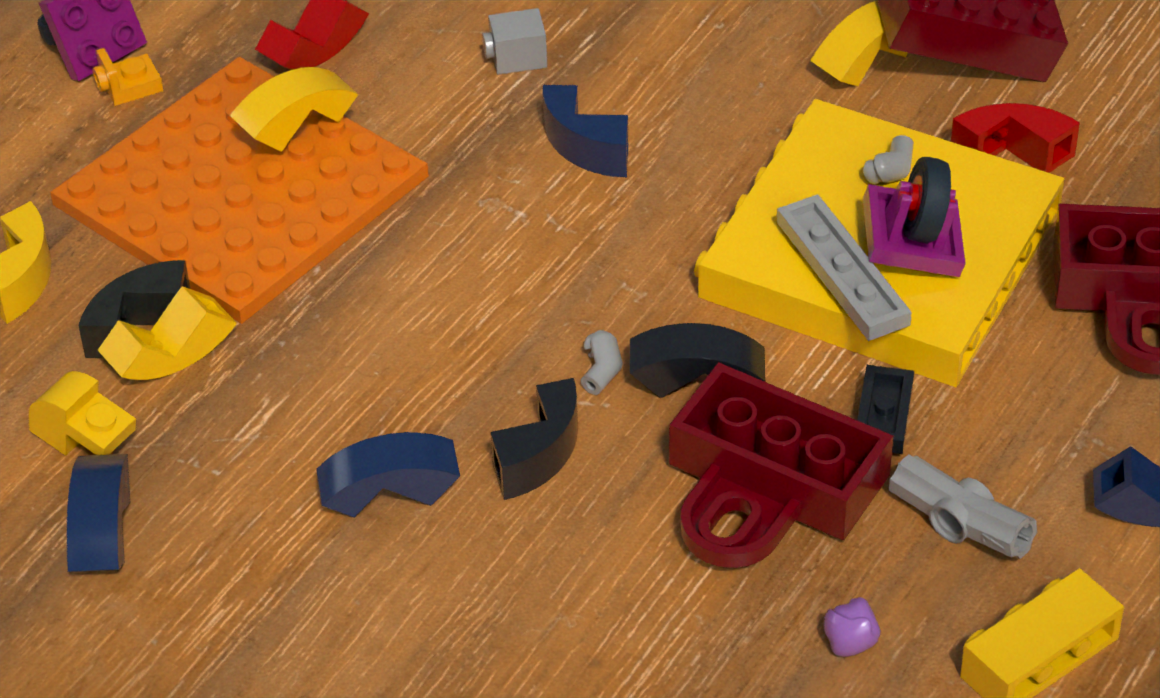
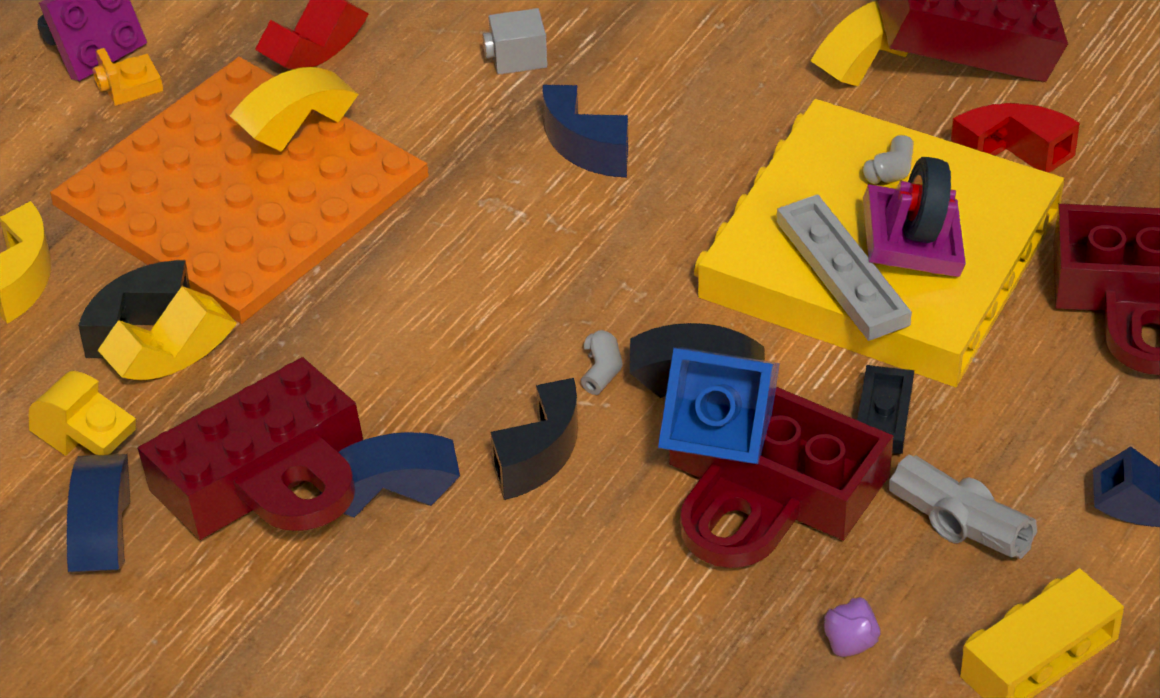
(257, 449): none -> dark red brick
(718, 404): none -> blue slope

